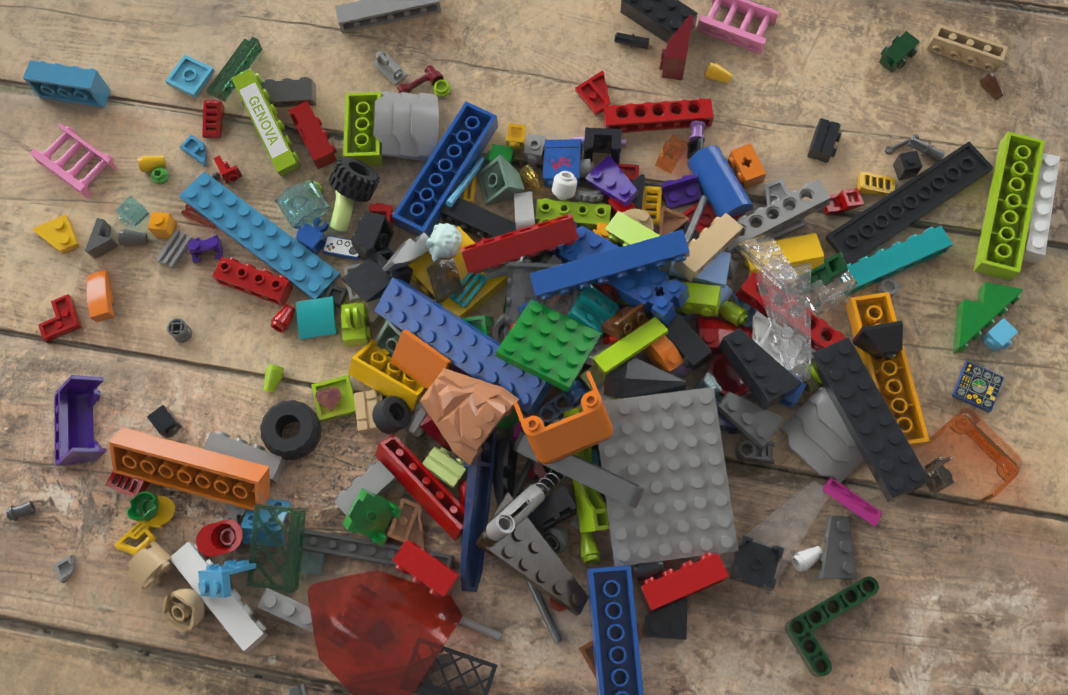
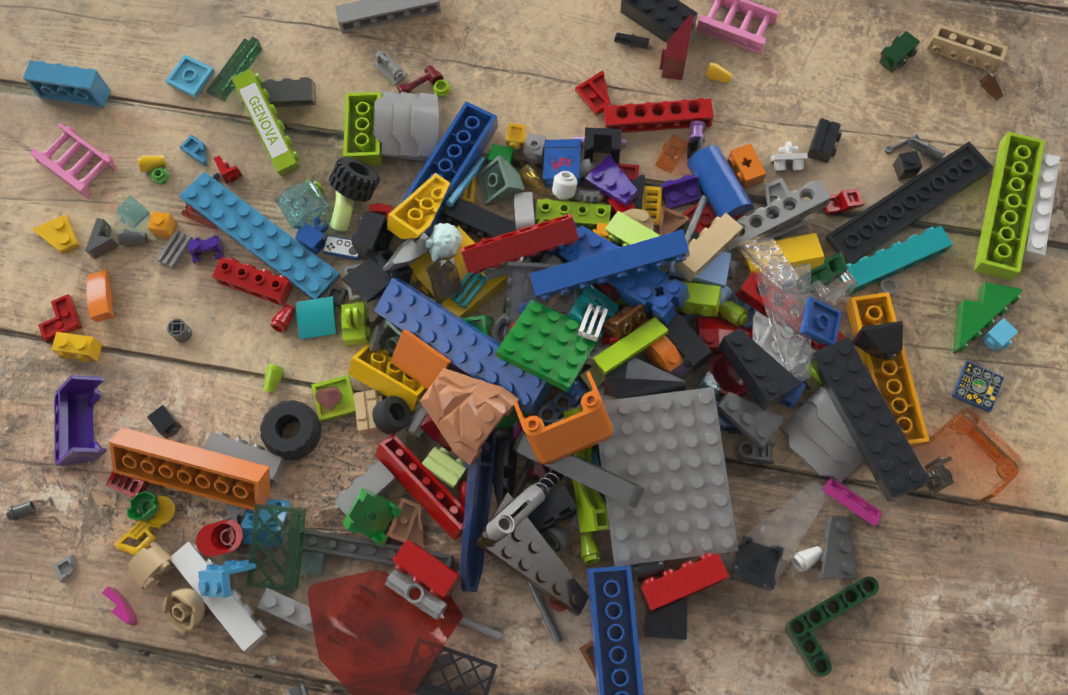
(76, 347): none -> yellow brick
(123, 609): none -> dark pink slope
(212, 107): red slope -> none
(312, 135): red wedge -> none
(374, 338): none -> dark grey tile
(419, 209): none -> yellow wedge
(427, 602): none -> light grey piece
(596, 311): none -> white tile
(796, 158): none -> white hips
(820, 322): none -> blue tile
(864, 177): yellow slope -> none

